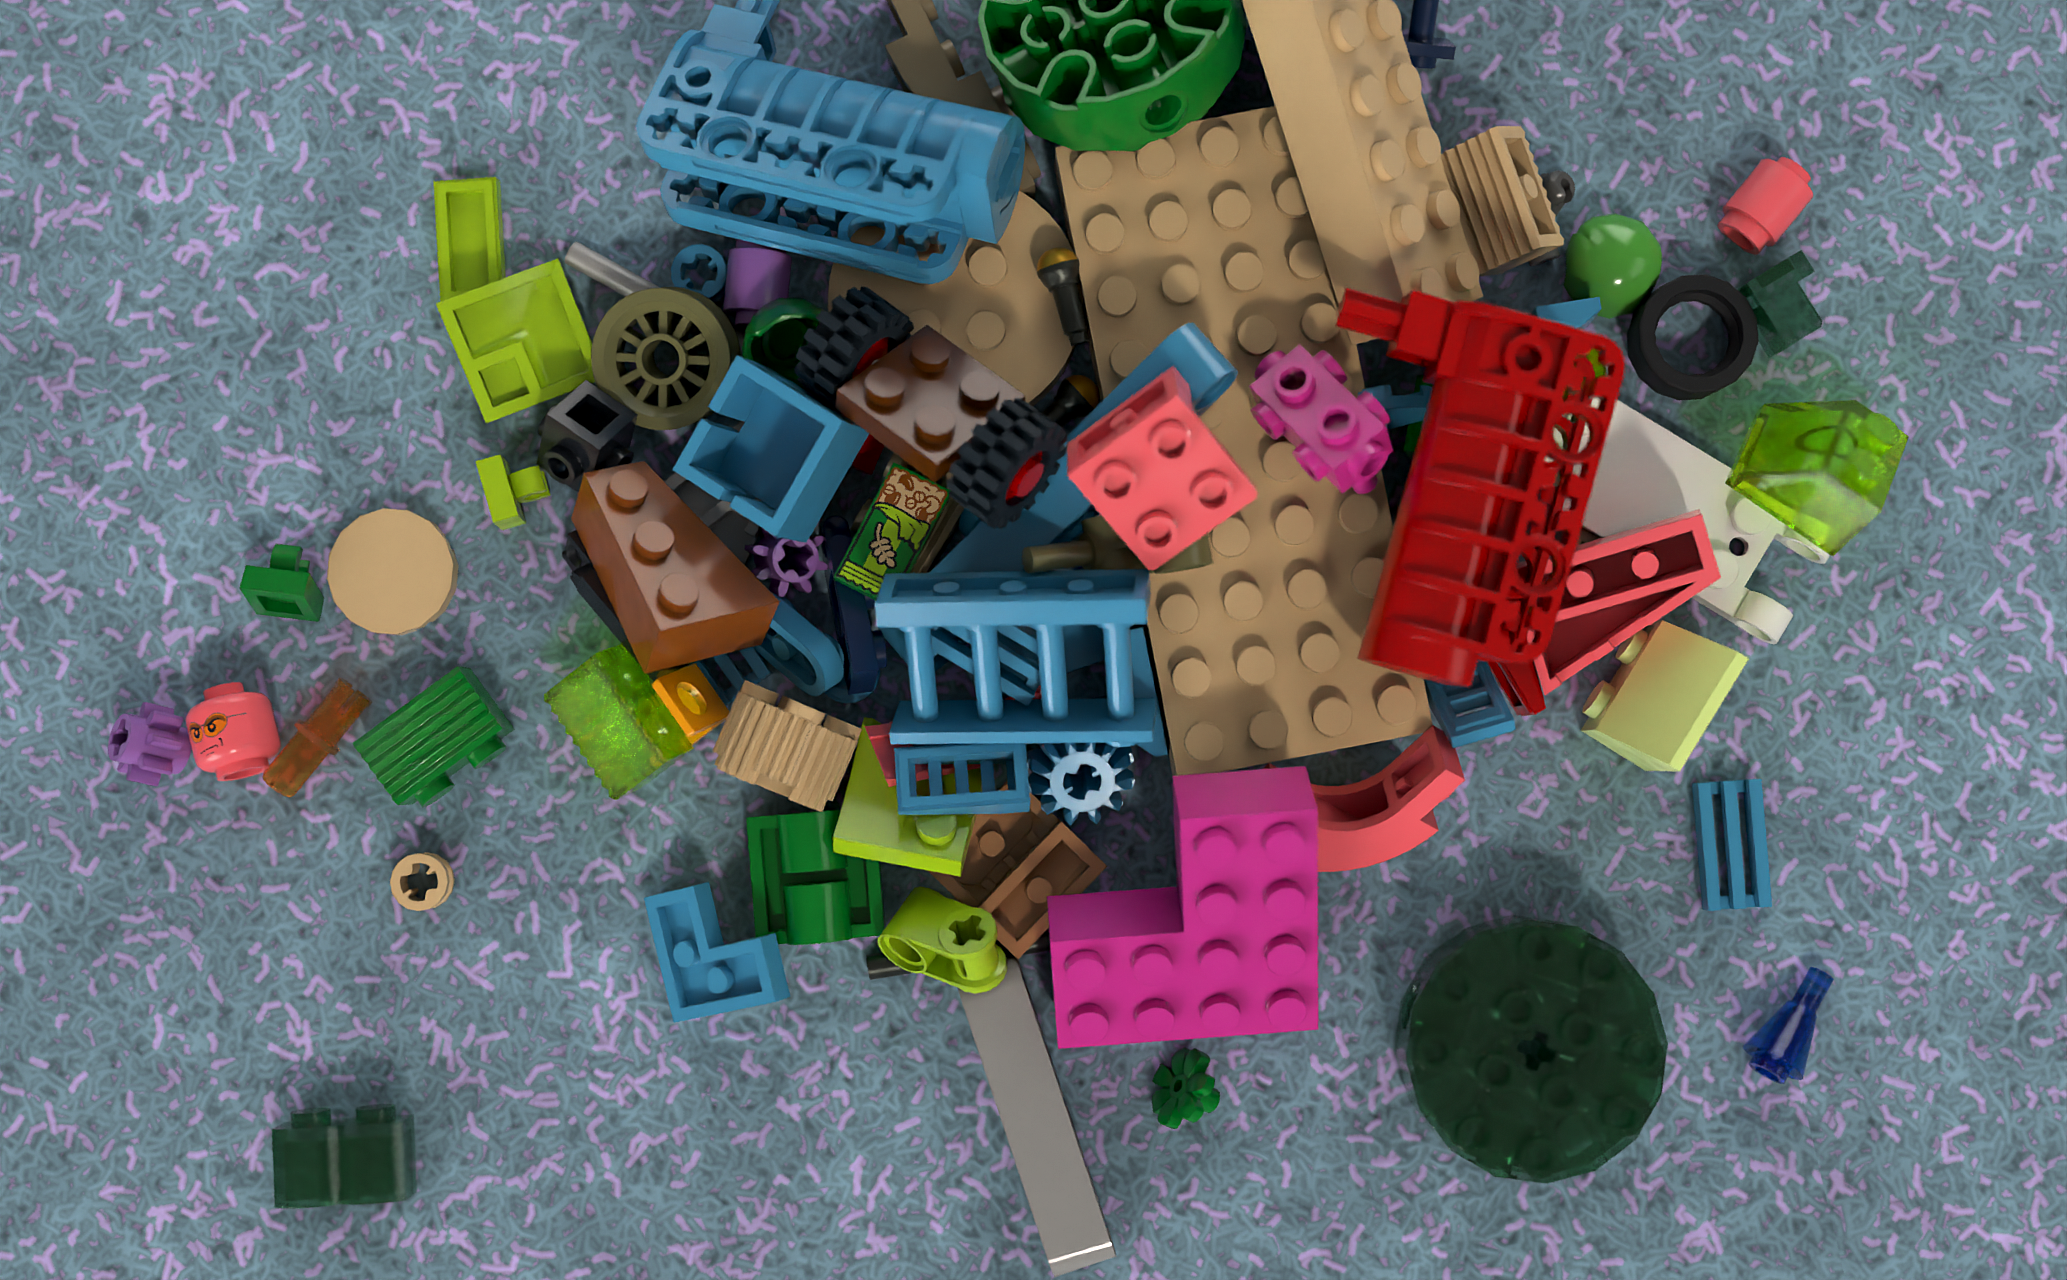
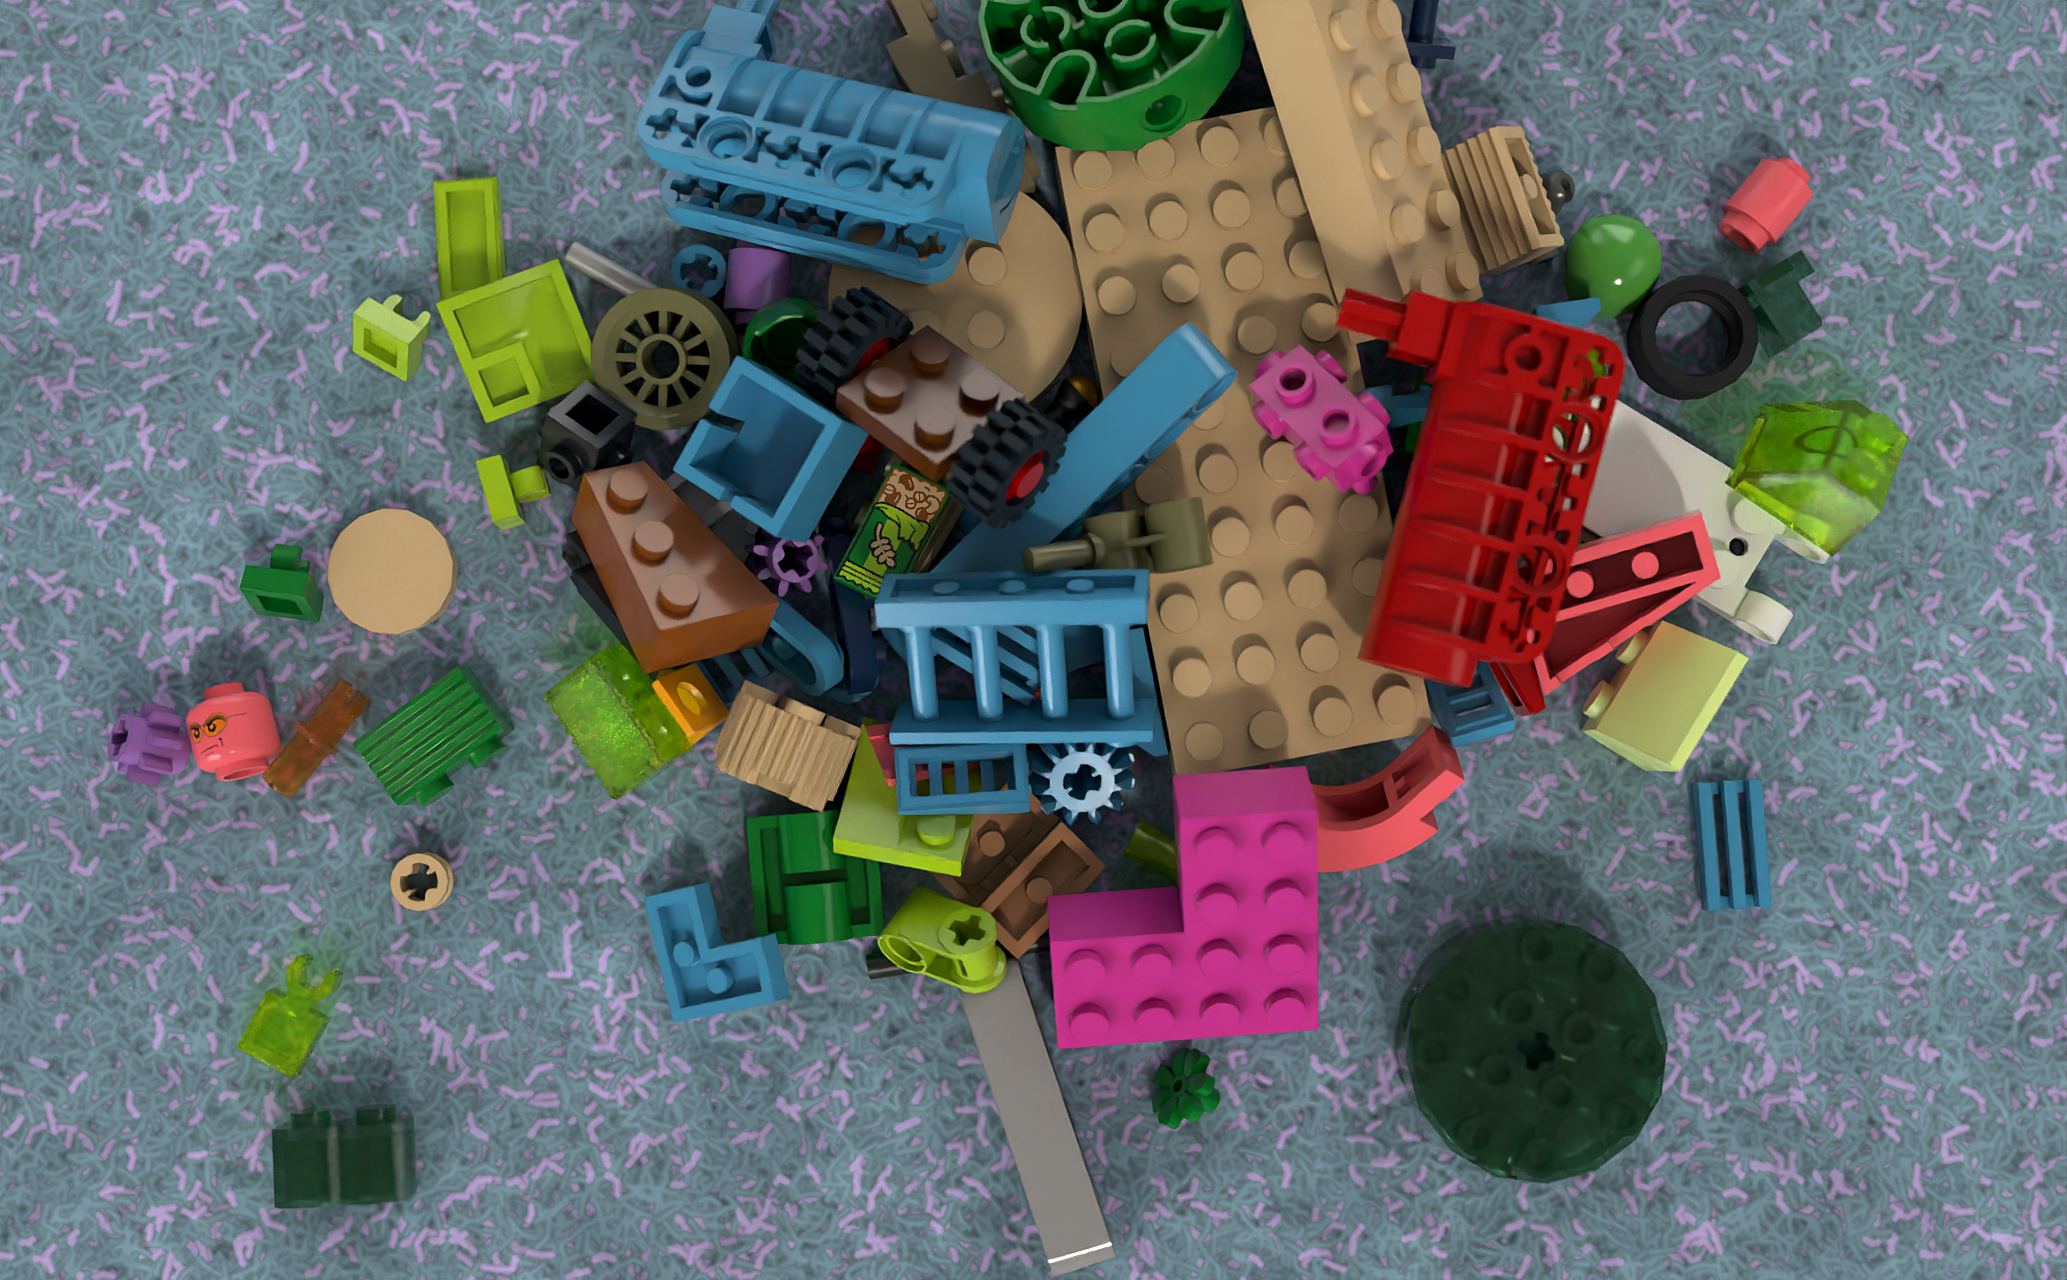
(287, 1023): none -> clear neon green plate
(388, 337): none -> lime tile
(1060, 274): pearl dark grey piece -> none
(1153, 851): none -> clear neon green pin
(1158, 471): coral bracket -> none
(1784, 1041): clear blue cone -> none

